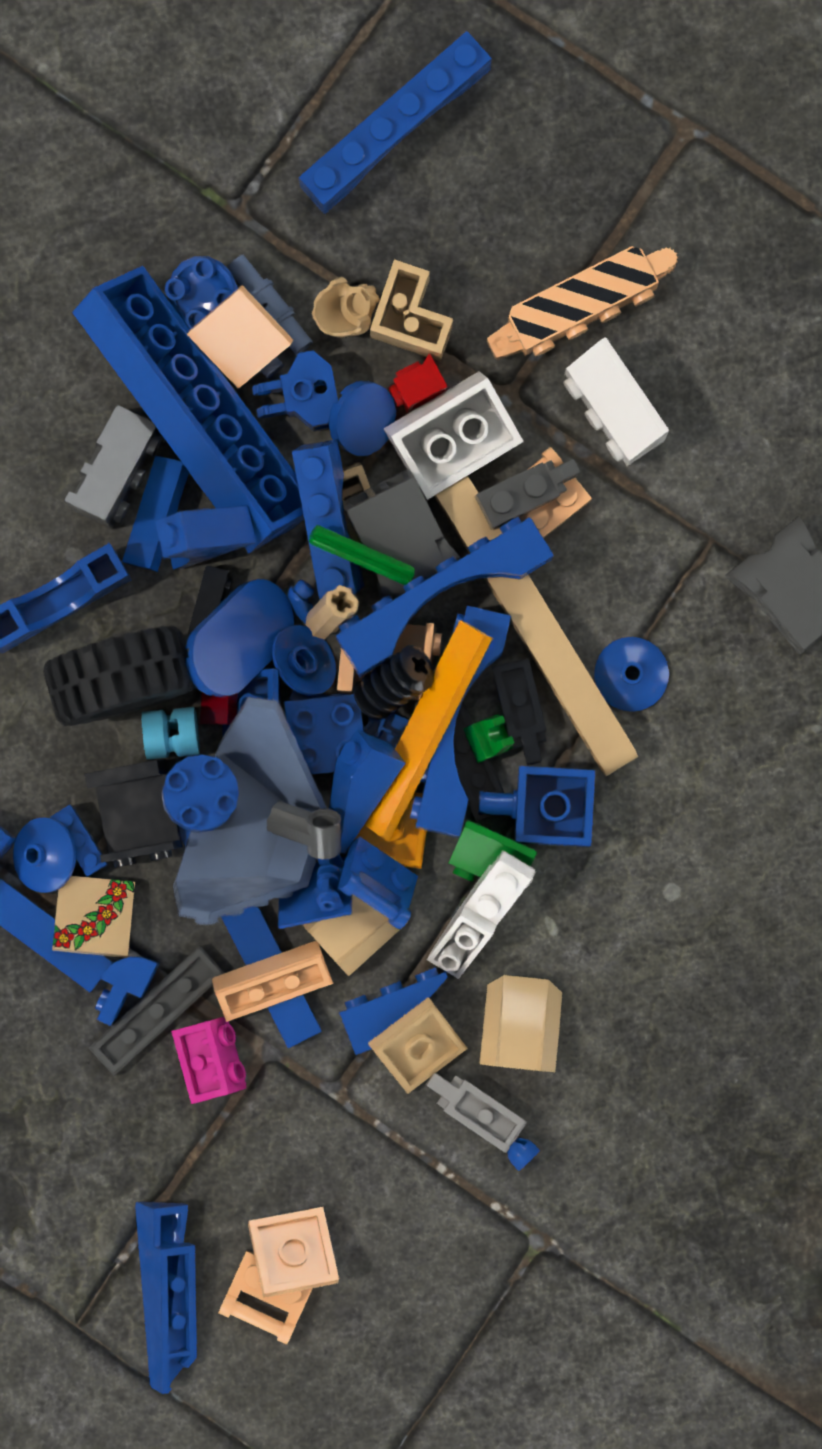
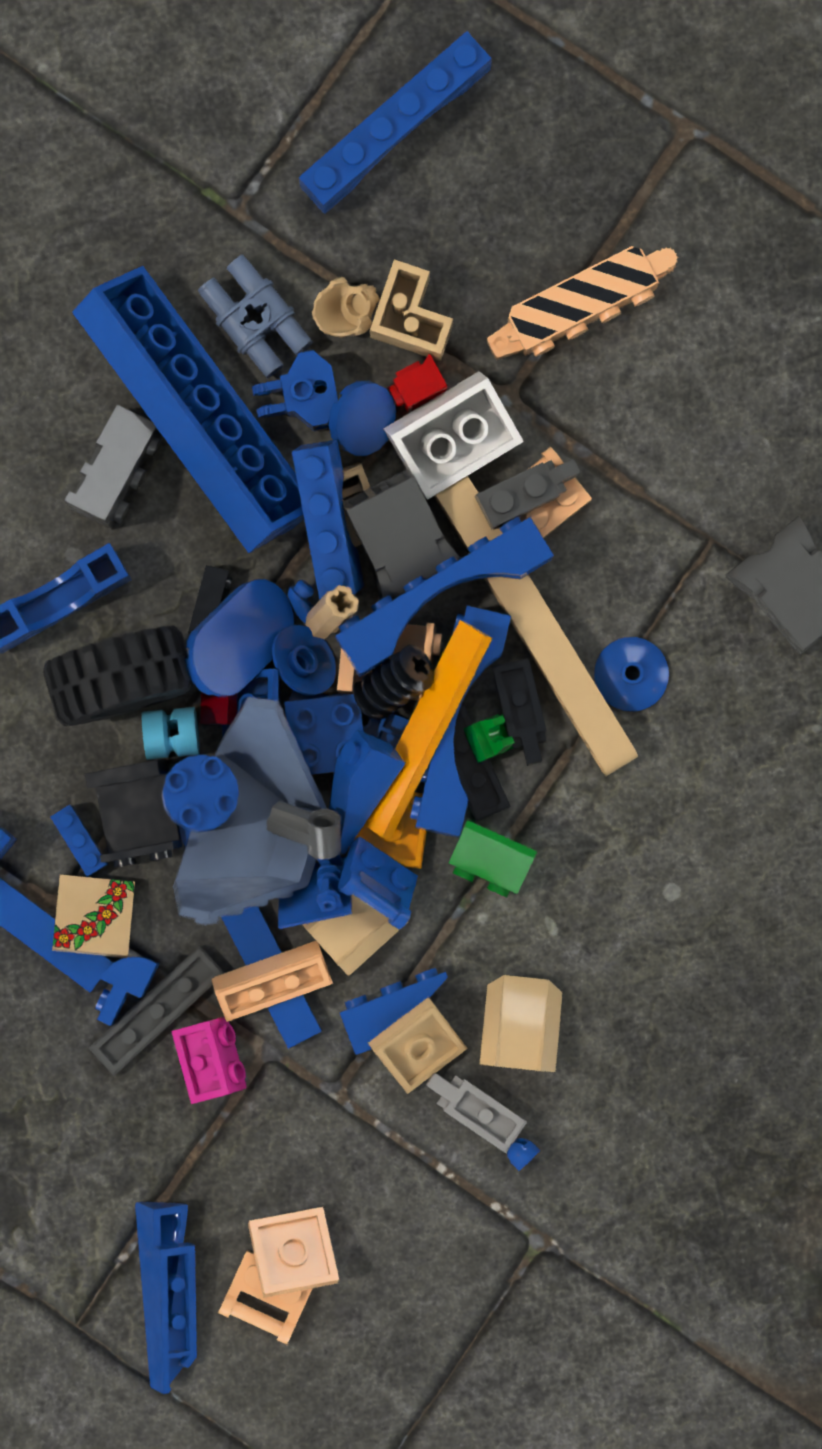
(55, 855): blue dish -> none
(158, 501): blue tile -> none
(199, 287): blue dish -> none
(204, 534): blue arch -> none
(240, 336): light nougat tile -> none
(361, 555): green axle -> none
(480, 914): white slope -> none
(548, 806): blue brick -> none
(615, 403): white slope -> none

